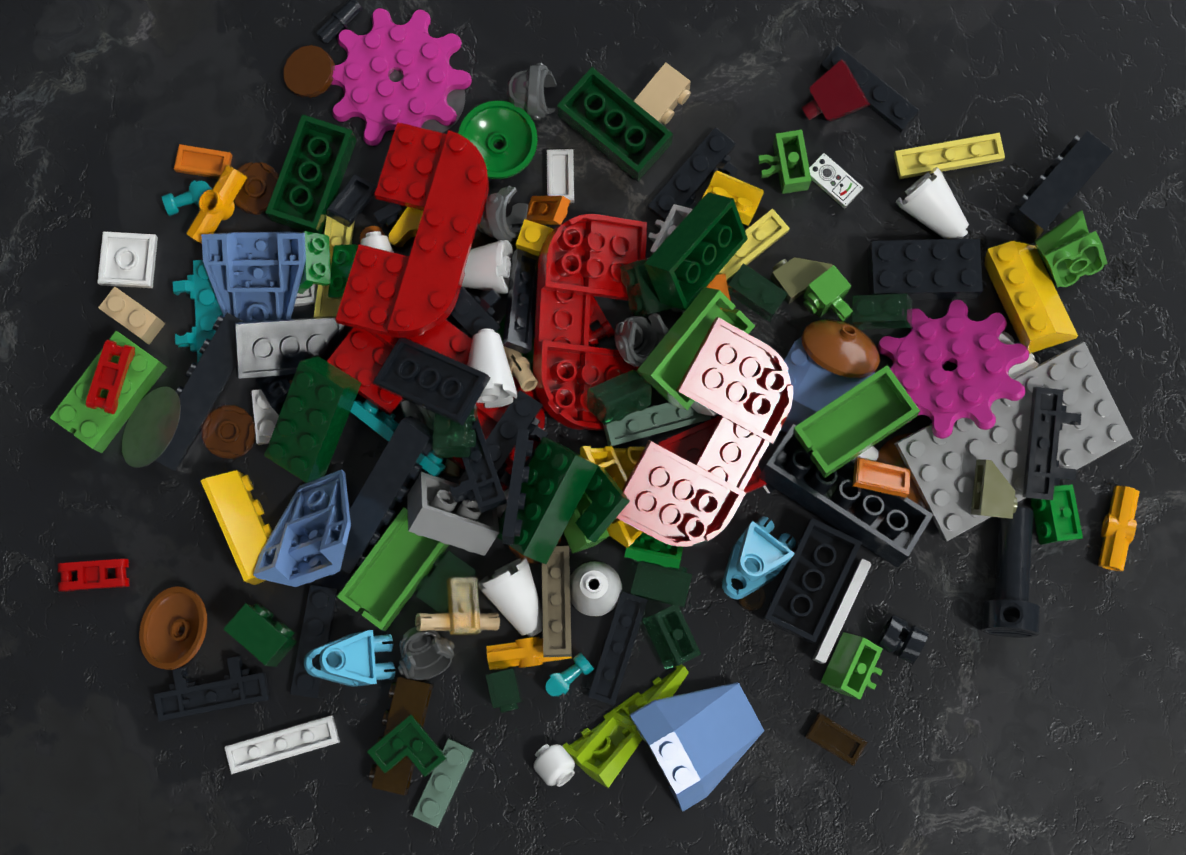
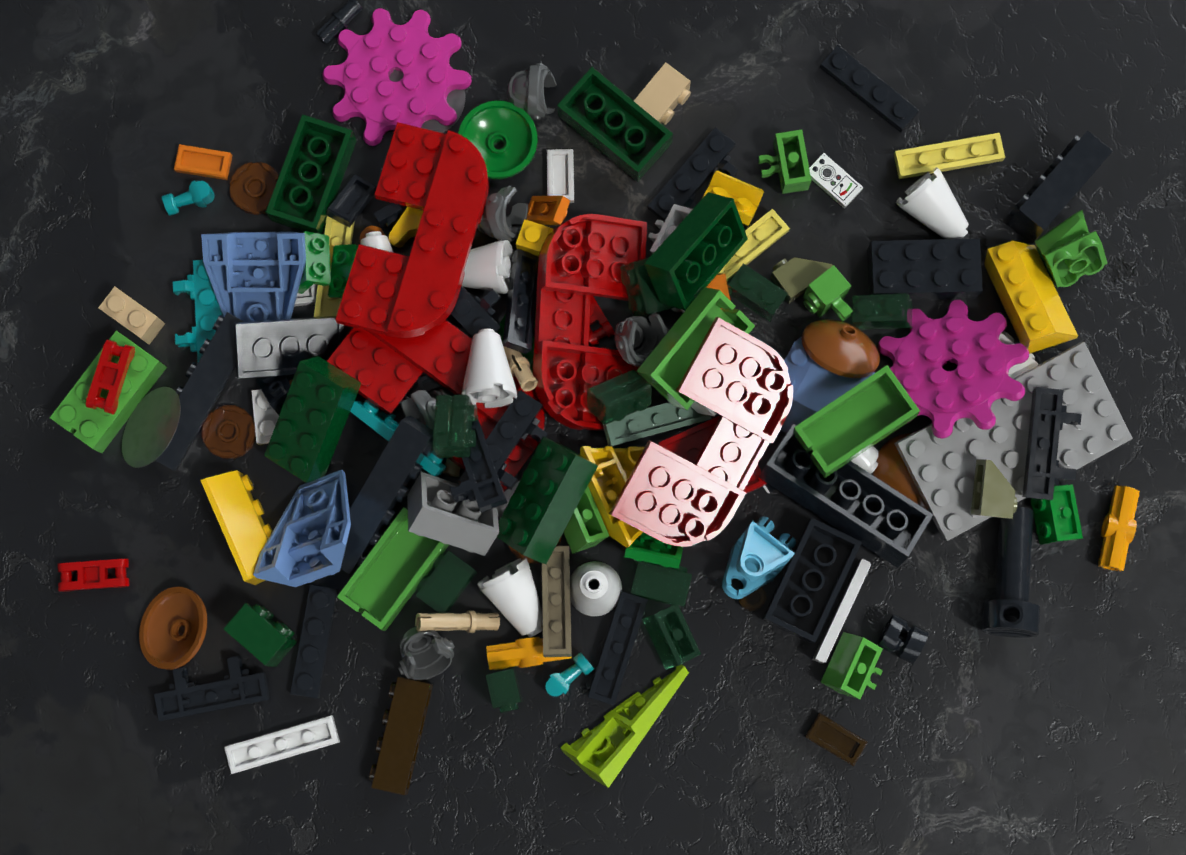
(127, 259): white tile -> none
(217, 203): light orange piece -> none
(309, 71): reddish brown tile -> none
(352, 659): medium azure piece -> none
(411, 741): dark green plate -> none
(431, 380): black tile -> none
(443, 783): sand green plate -> none
(463, 606): clear yellow plate -> none
(516, 499): black plate -> none
(554, 765): white head -> none
(606, 505): dark green plate -> none
(698, 737): medium blue wedge -> none
(835, 94): dark red torso -> none
(881, 477): orange tile -> none

